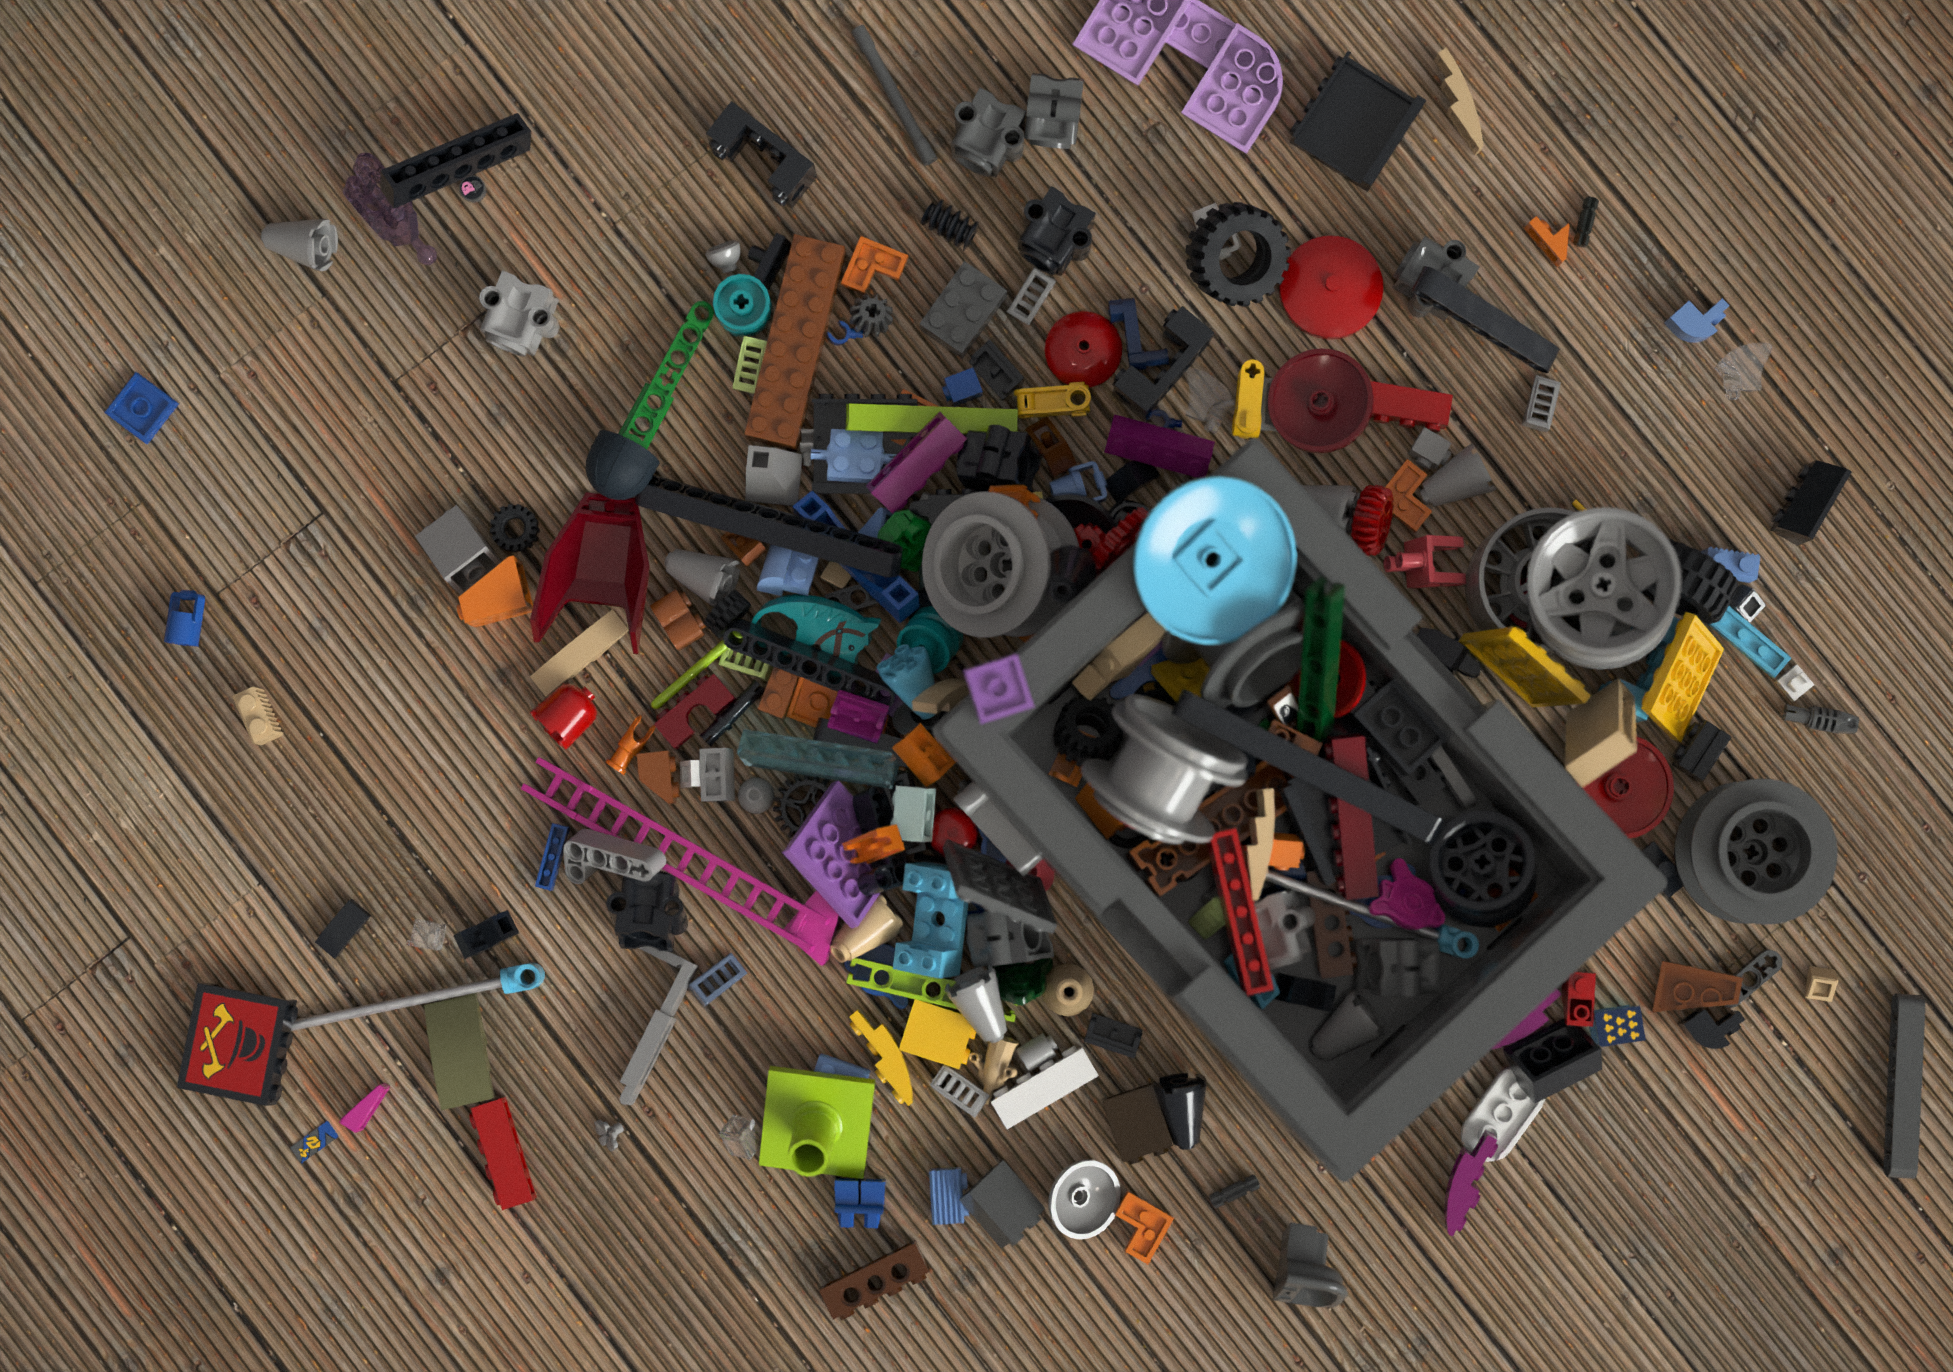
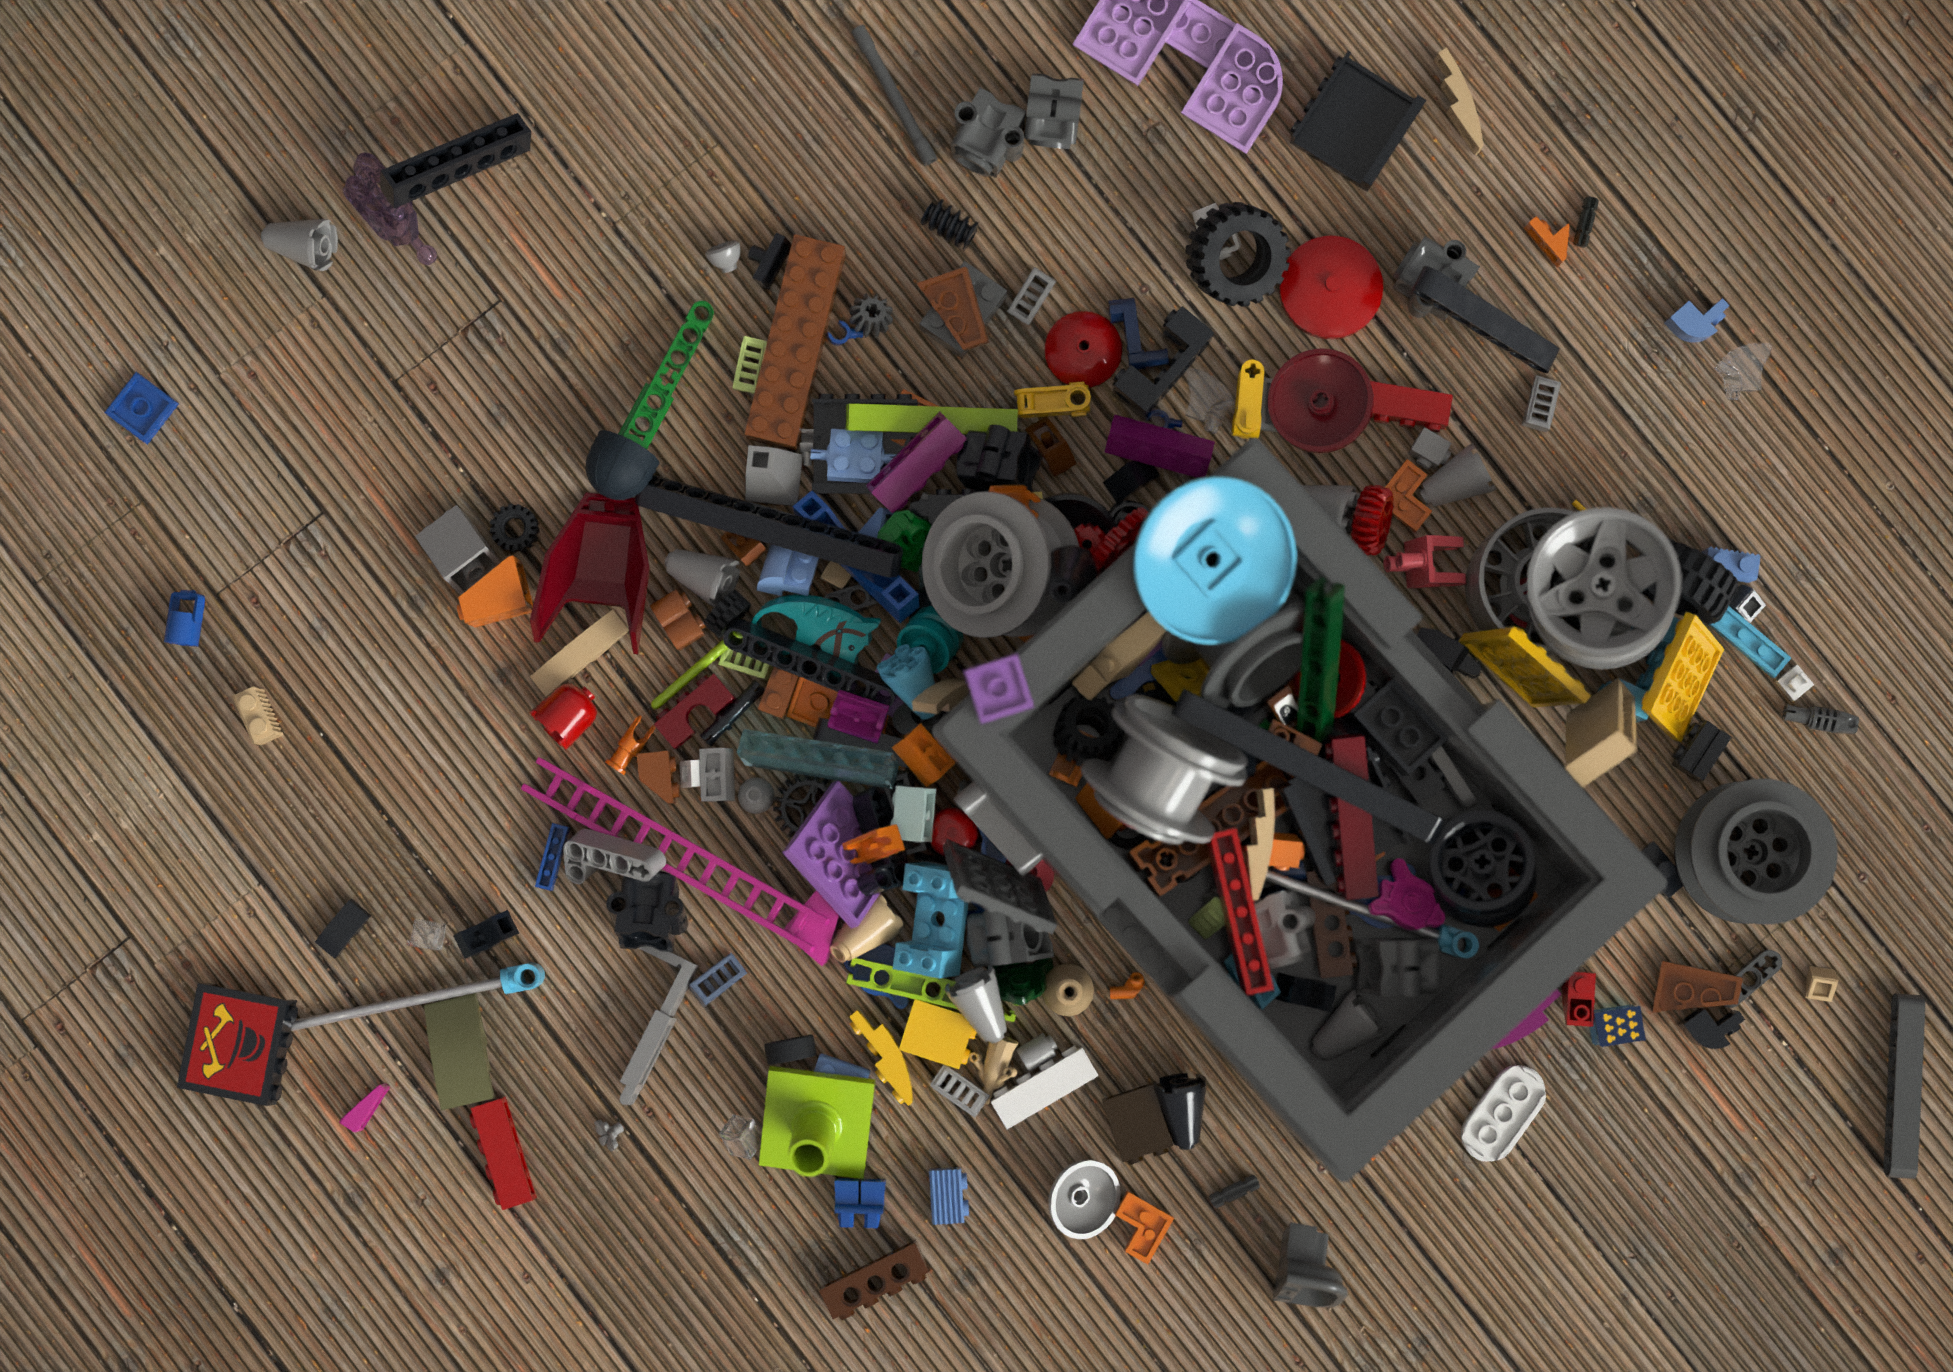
(314, 1142): sticker -> none
(473, 189): tile -> none
(517, 317): light grey piece -> none
(737, 127): black plate -> none
(742, 290): teal wheel -> none
(790, 1049): none -> black tyre
(872, 258): orange plate -> none
(957, 305): none -> dark orange wing
(962, 387): blue brick -> none
(996, 370): black hinge -> none
(1002, 1205): dark grey brick -> none
(1051, 239): black piece -> none
(1074, 484): medium blue piece -> none
(1113, 1035): black hinge -> none
(1129, 989): none -> orange arm
(1461, 1191): magenta slope -> none
(1553, 1059): black slope -> none
(1635, 790): red dish -> none
(1809, 501): black slope -> none

